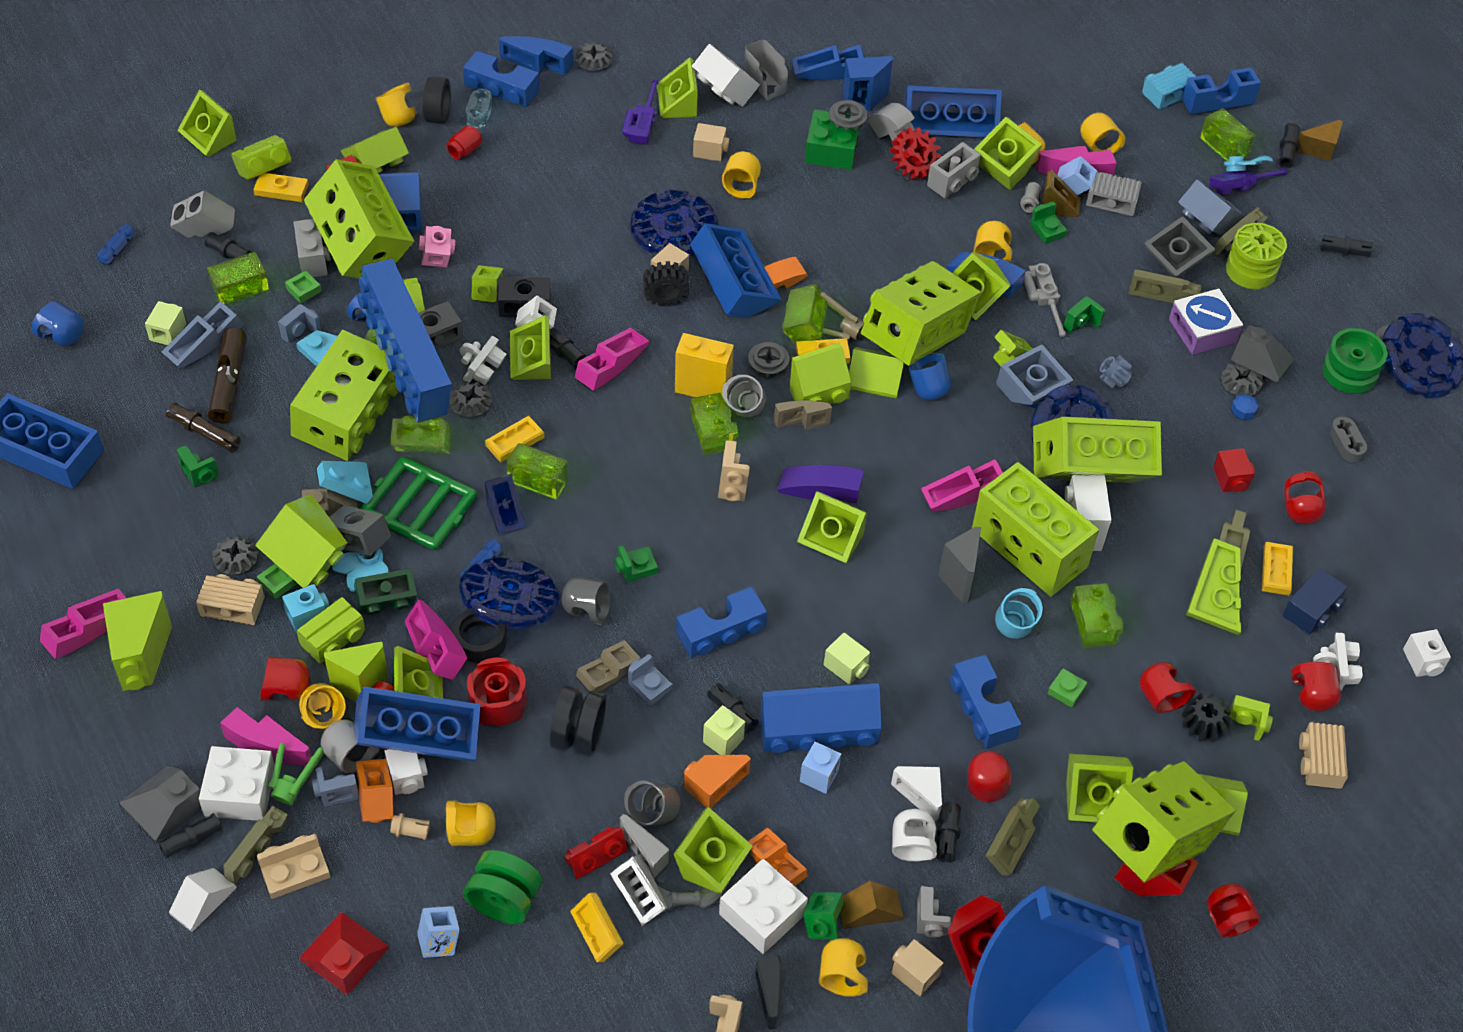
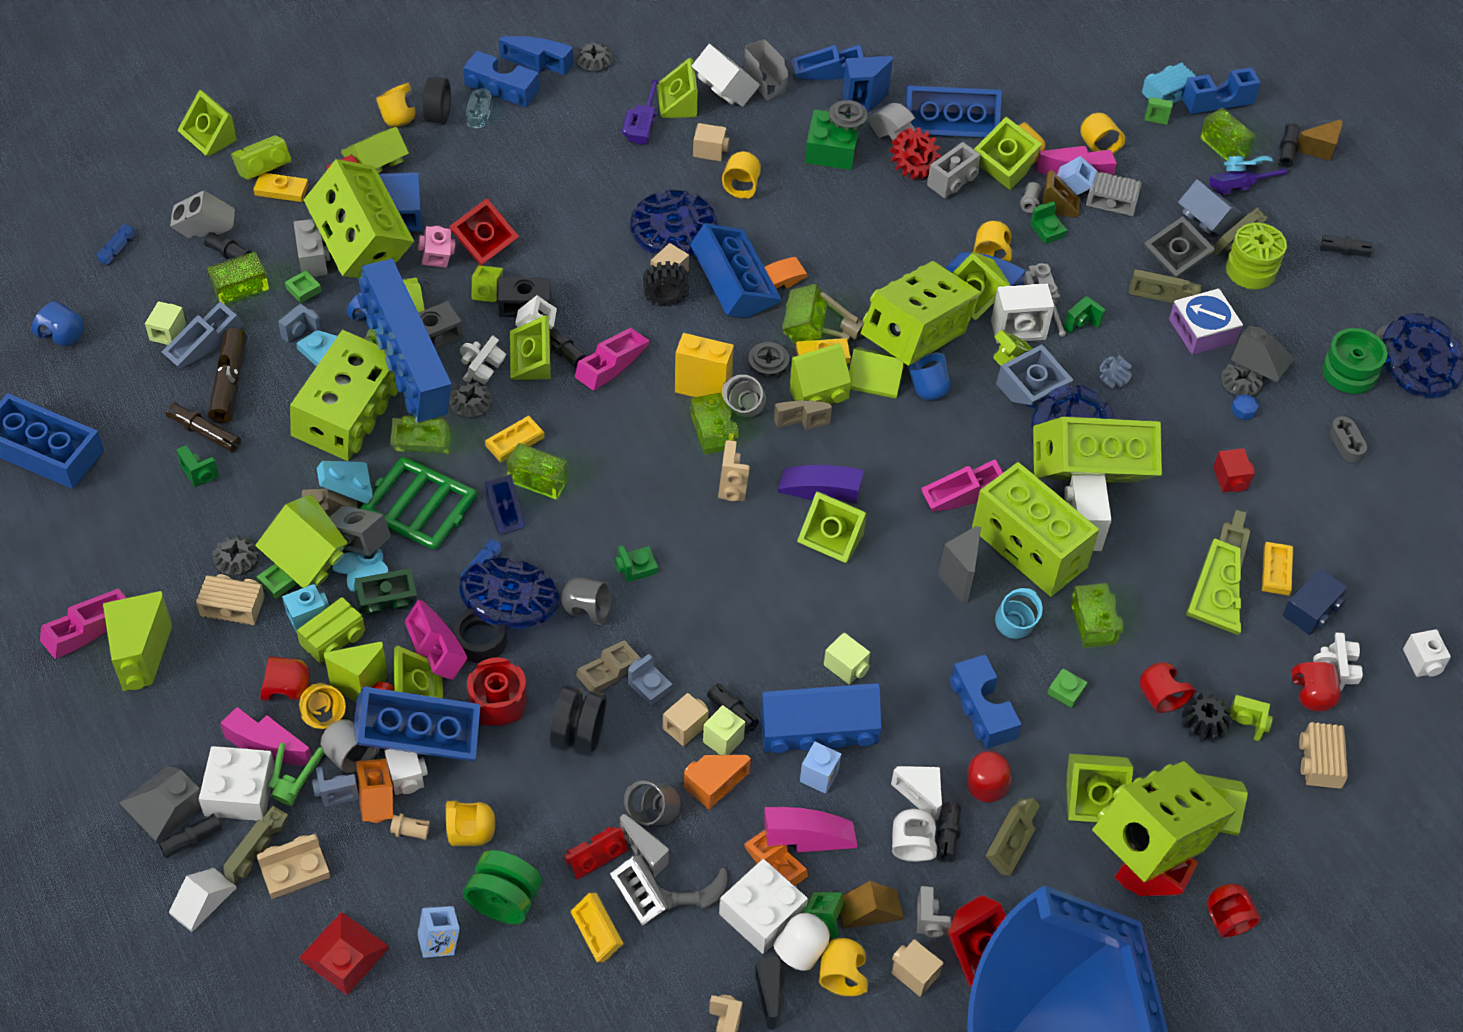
(464, 142): red brick -> none
(484, 232): none -> red slope
(685, 719): none -> tan brick
(703, 634): blue arch -> none
(711, 852): lime slope -> none
(802, 941): none -> white helmet
(808, 829): none -> dark pink slope
(1023, 311): none -> white brick
(1158, 110): none -> bright green plate
(1305, 508): red helmet -> none

